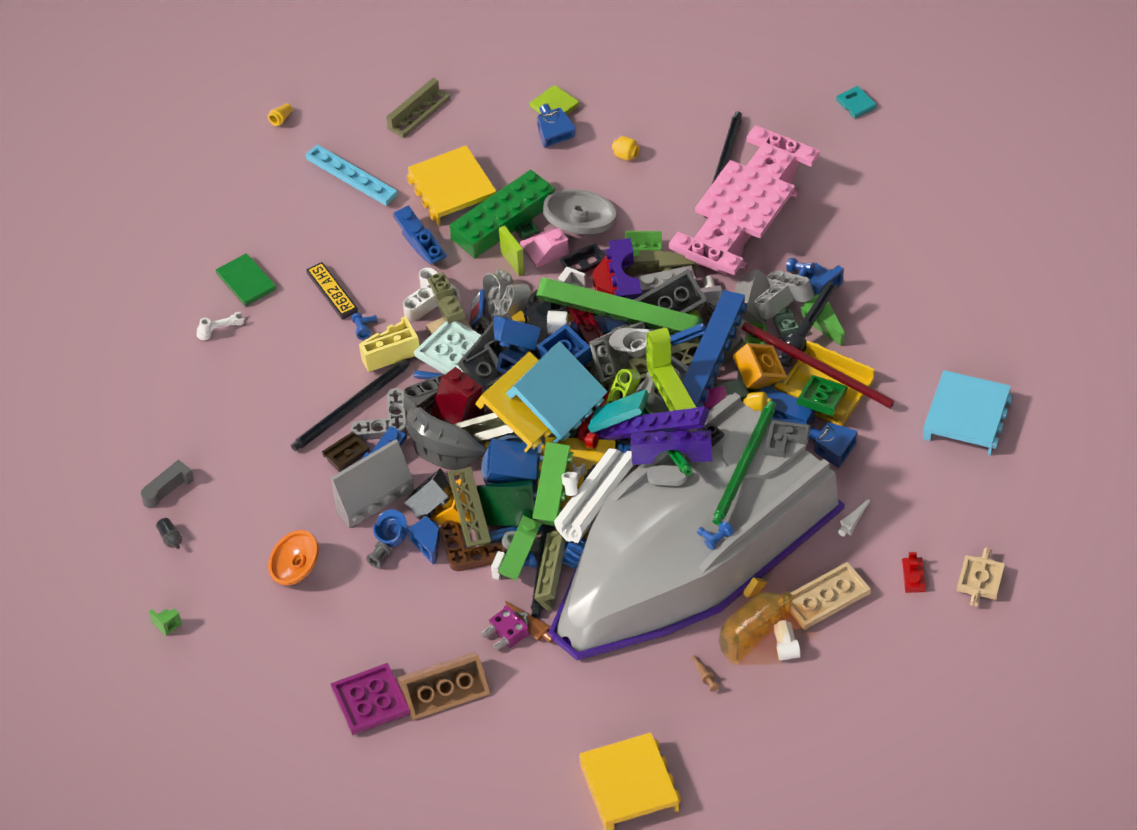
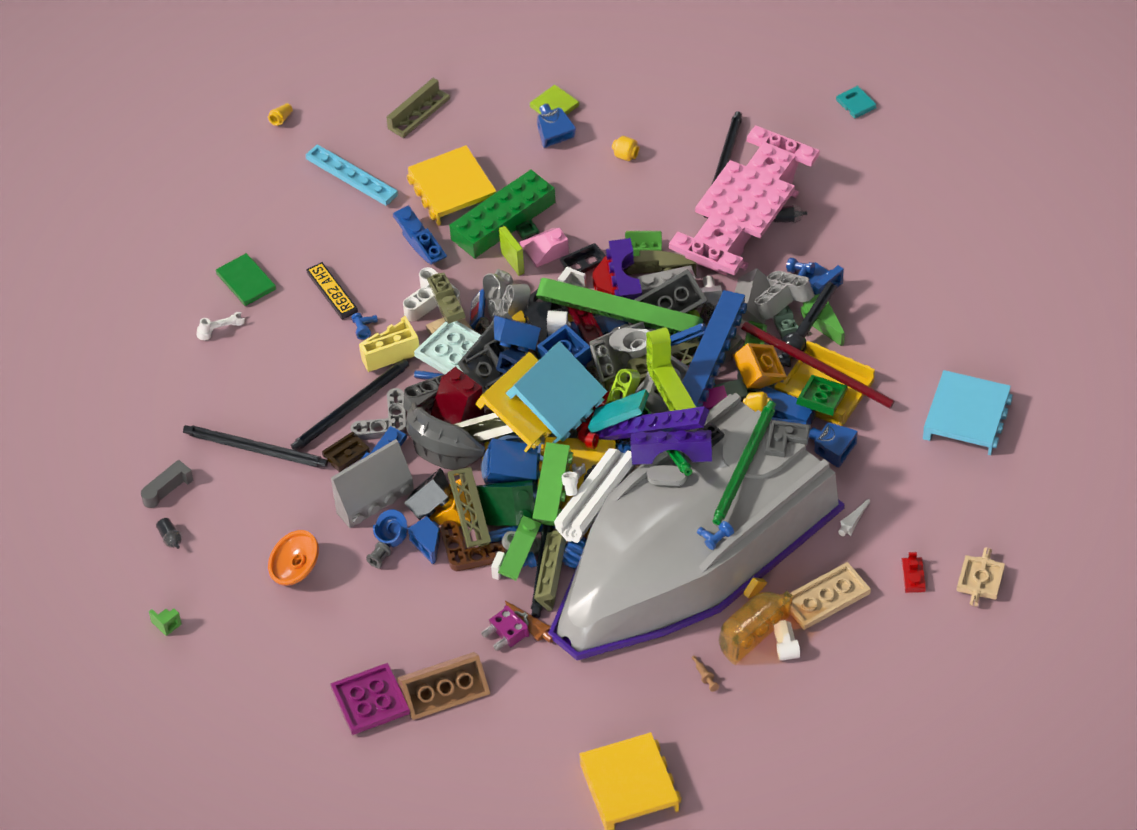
(259, 447): none -> black piece
(579, 211): light grey dish -> none
(790, 214): none -> black piece

